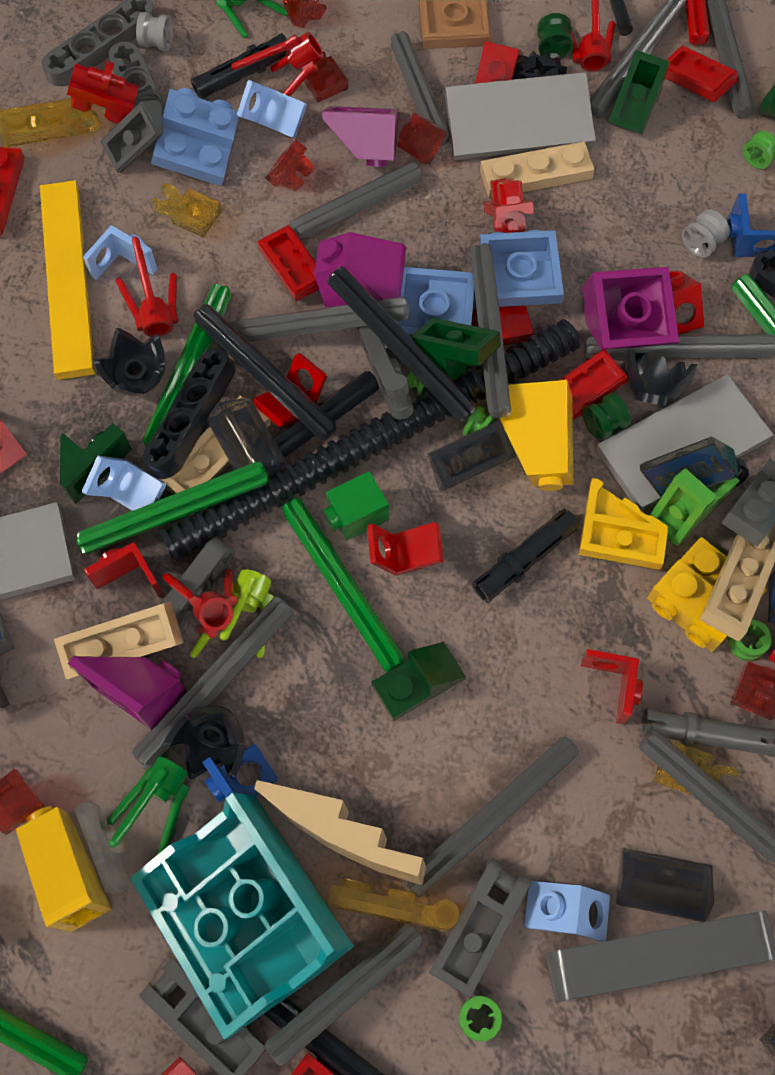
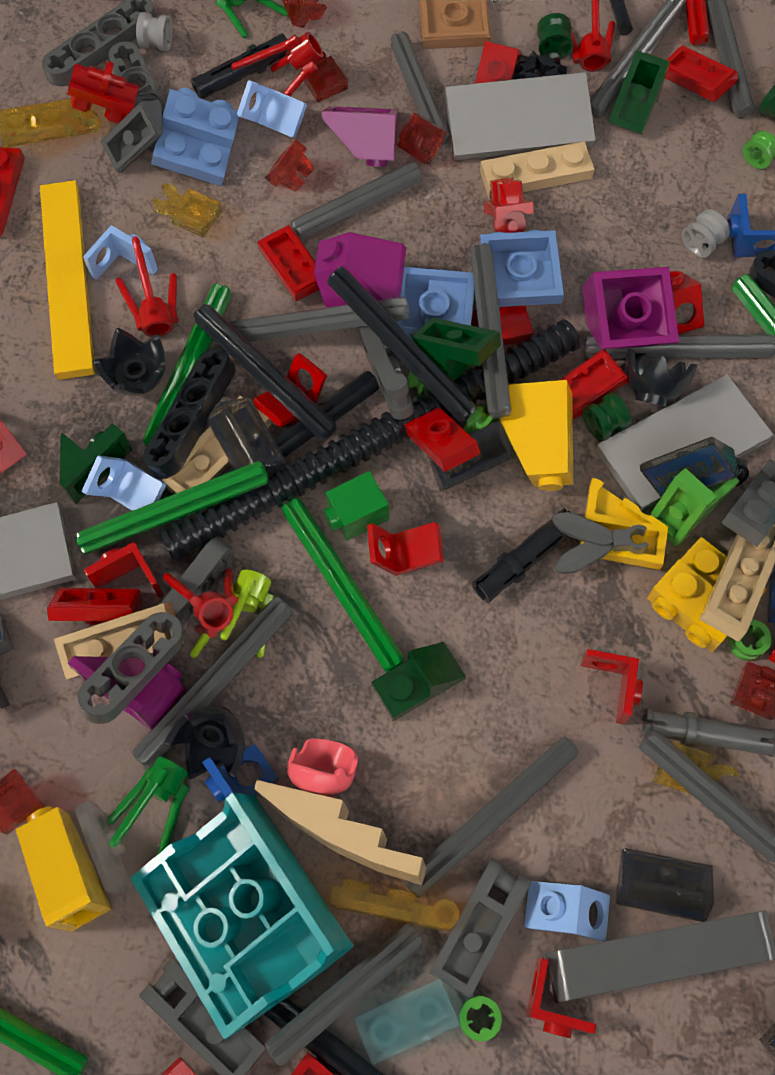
(93, 604): none -> red plate
(100, 683): none -> dark grey beam
(323, 767): none -> coral hair
(406, 1021): none -> clear light blue slope
(442, 439): none -> red plate
(553, 1022): none -> red bracket
(597, 541): none -> dark grey piece

